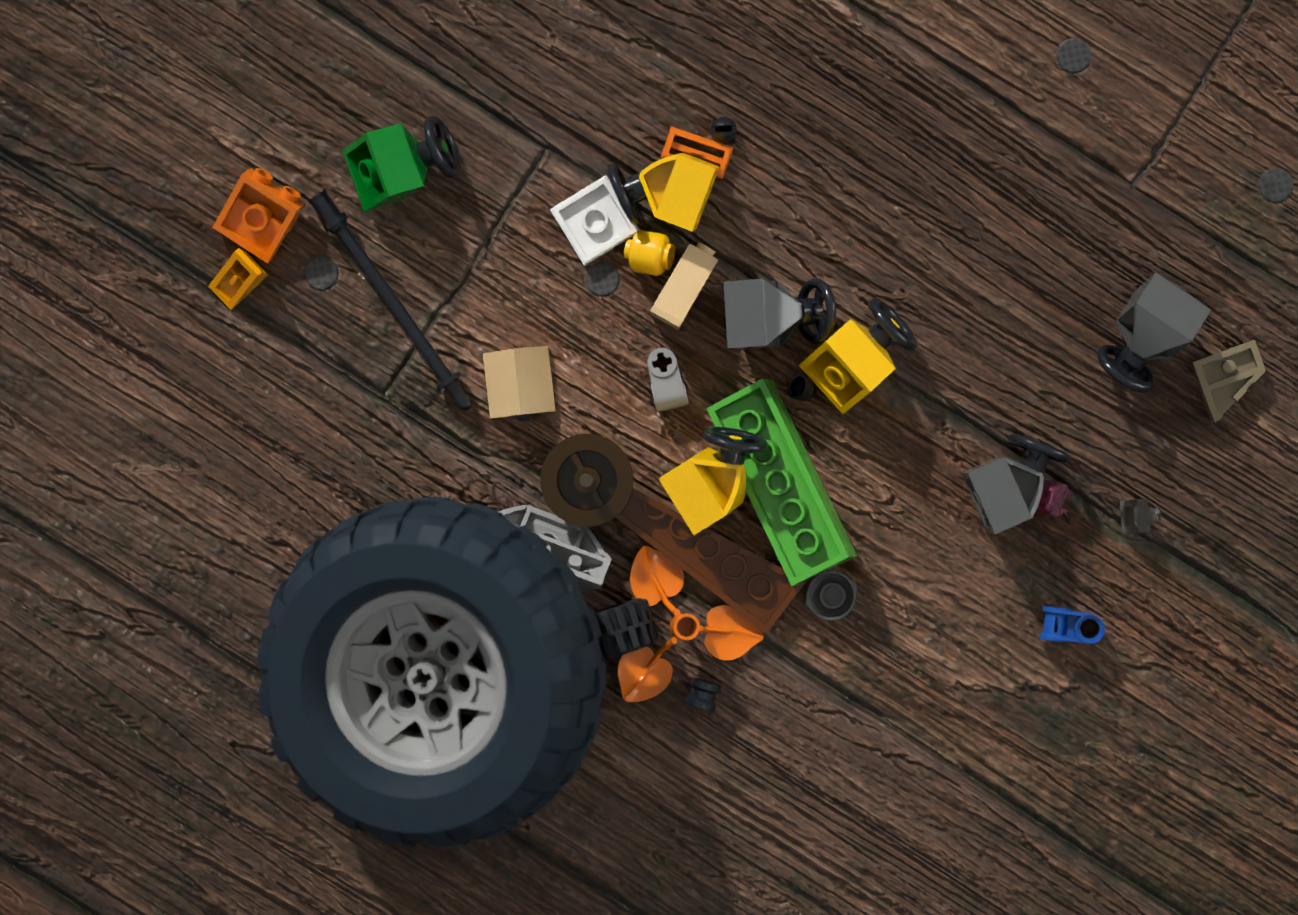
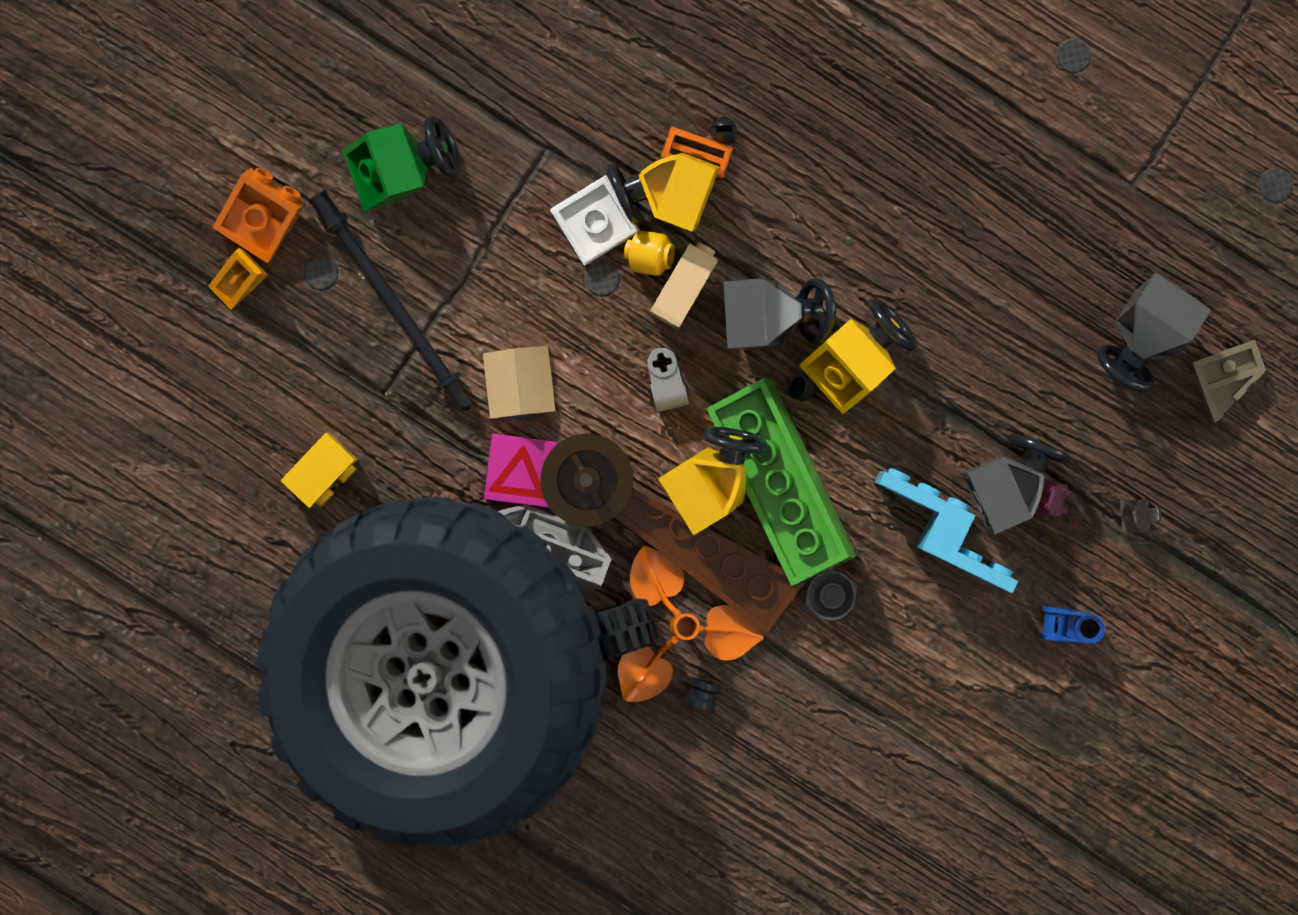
(320, 471): none -> yellow brick
(516, 469): none -> dark pink tile
(946, 529): none -> medium azure bracket

